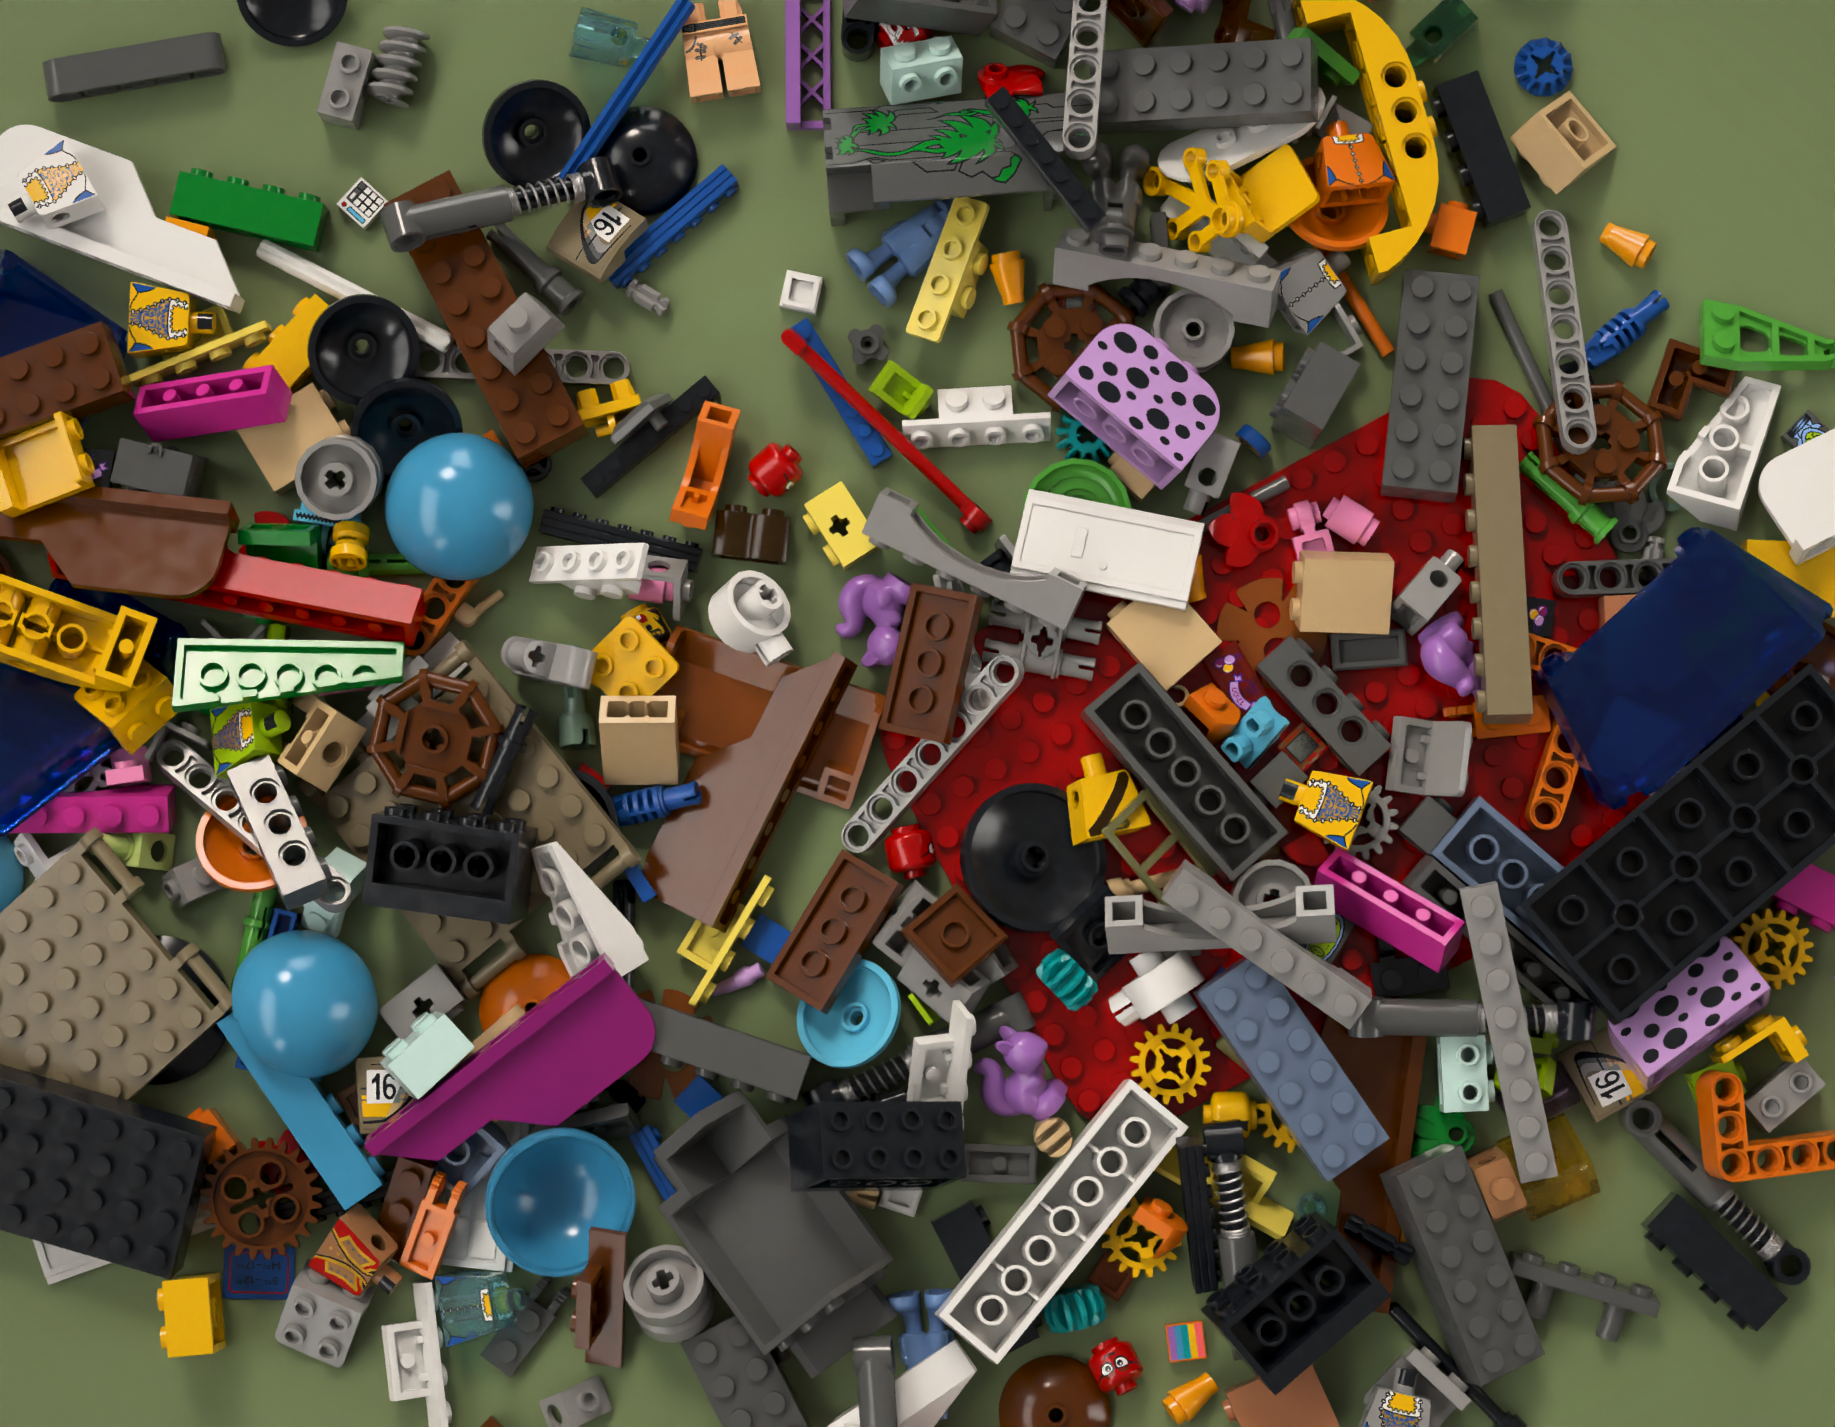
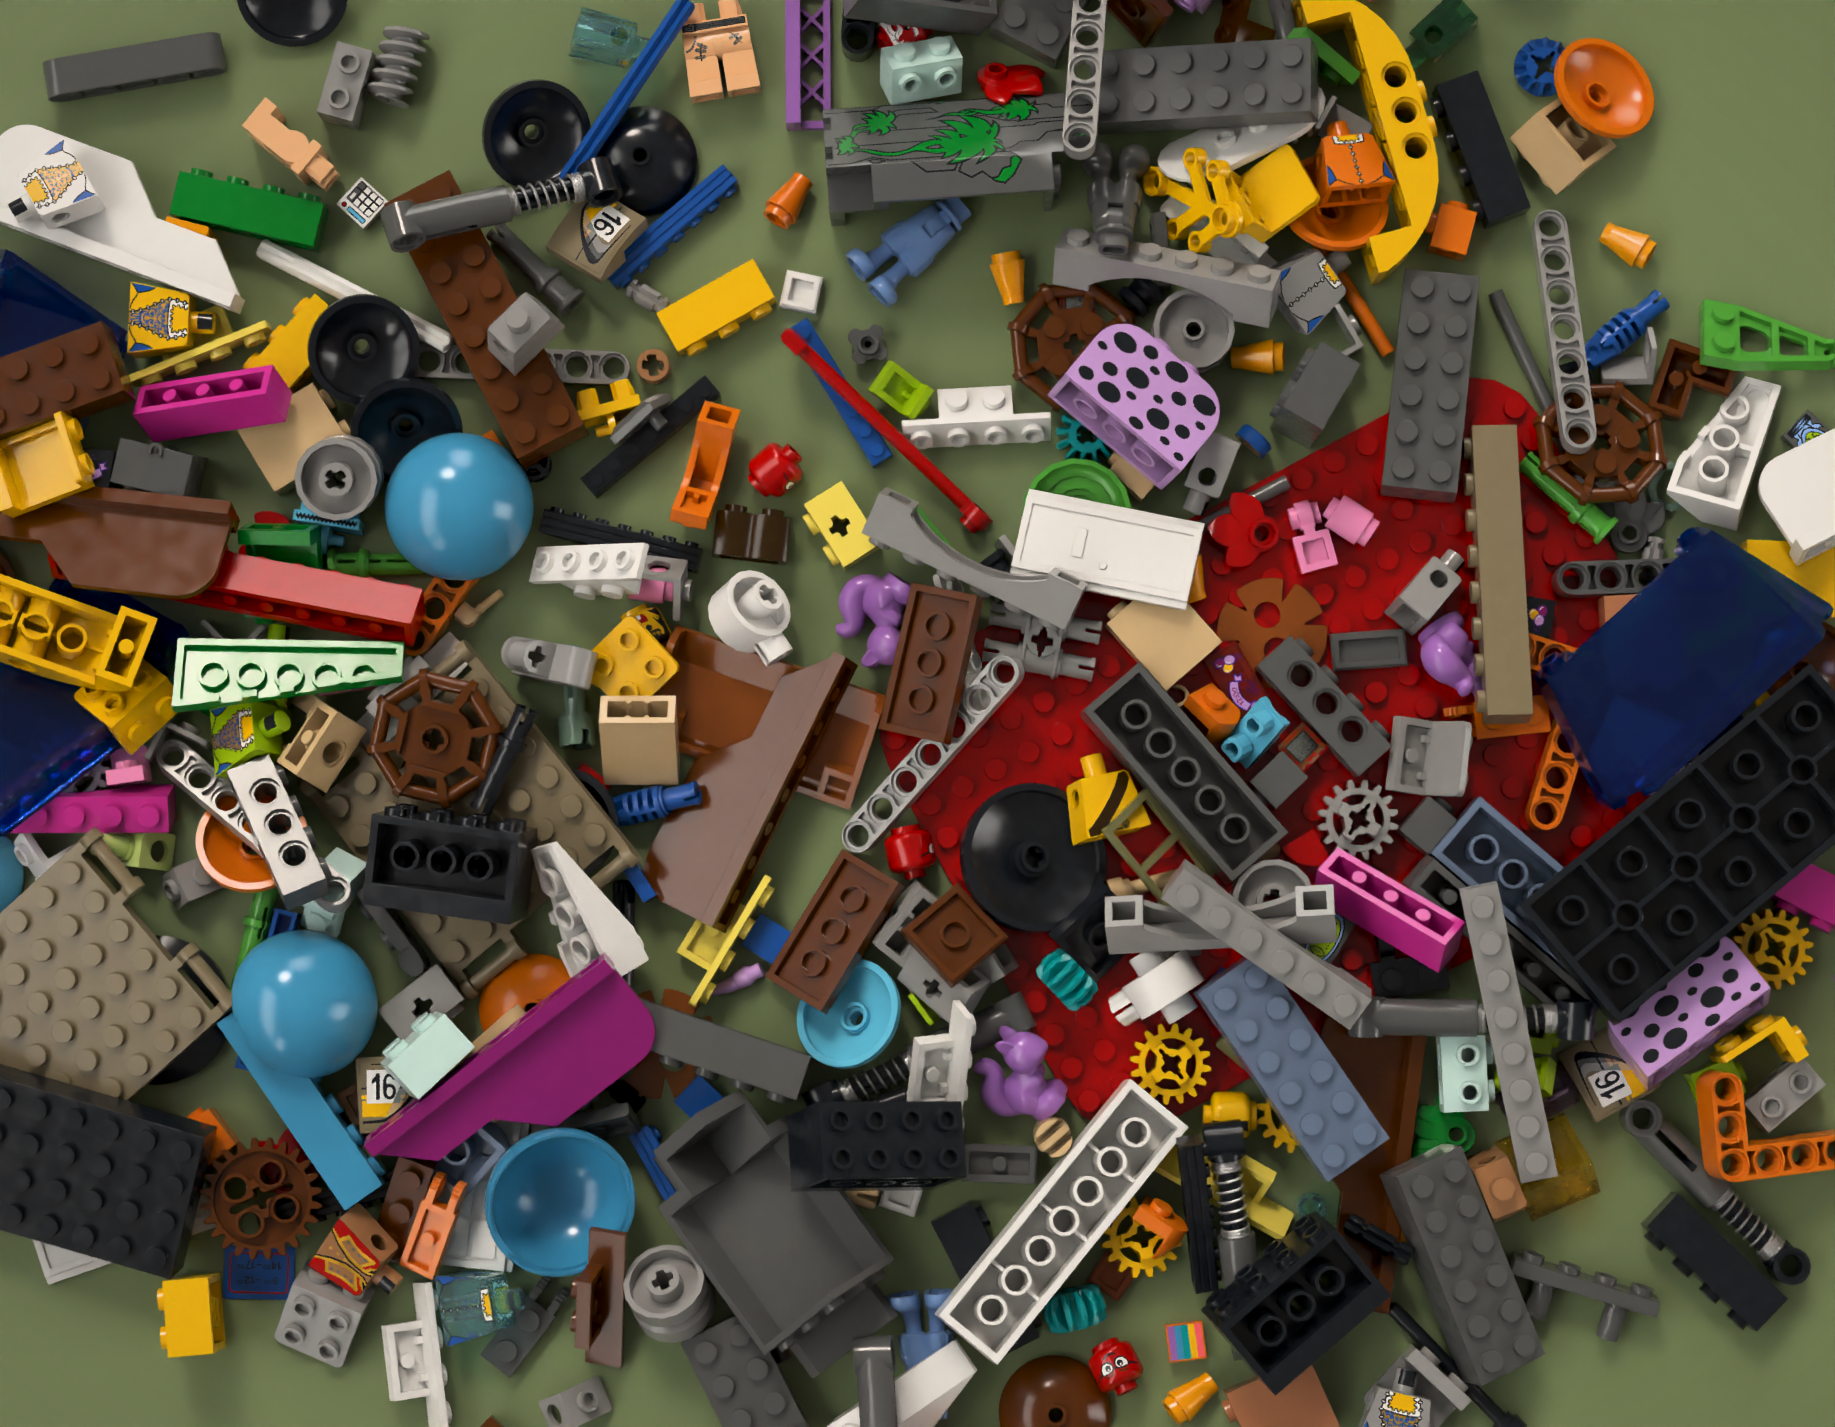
(290, 147): none -> light nougat hips
(349, 546): yellow wheel -> none
(397, 936): none -> dark grey hinge
(645, 374): none -> medium nougat bush
(717, 309): none -> yellow brick
(786, 204): none -> orange cone
(952, 271): light yellow bracket -> none
(1045, 160): black piece -> none
(1329, 805): torso -> none
(1342, 592): tan brick -> none
(1603, 88): none -> orange dish
(1632, 369): none -> light grey bracket

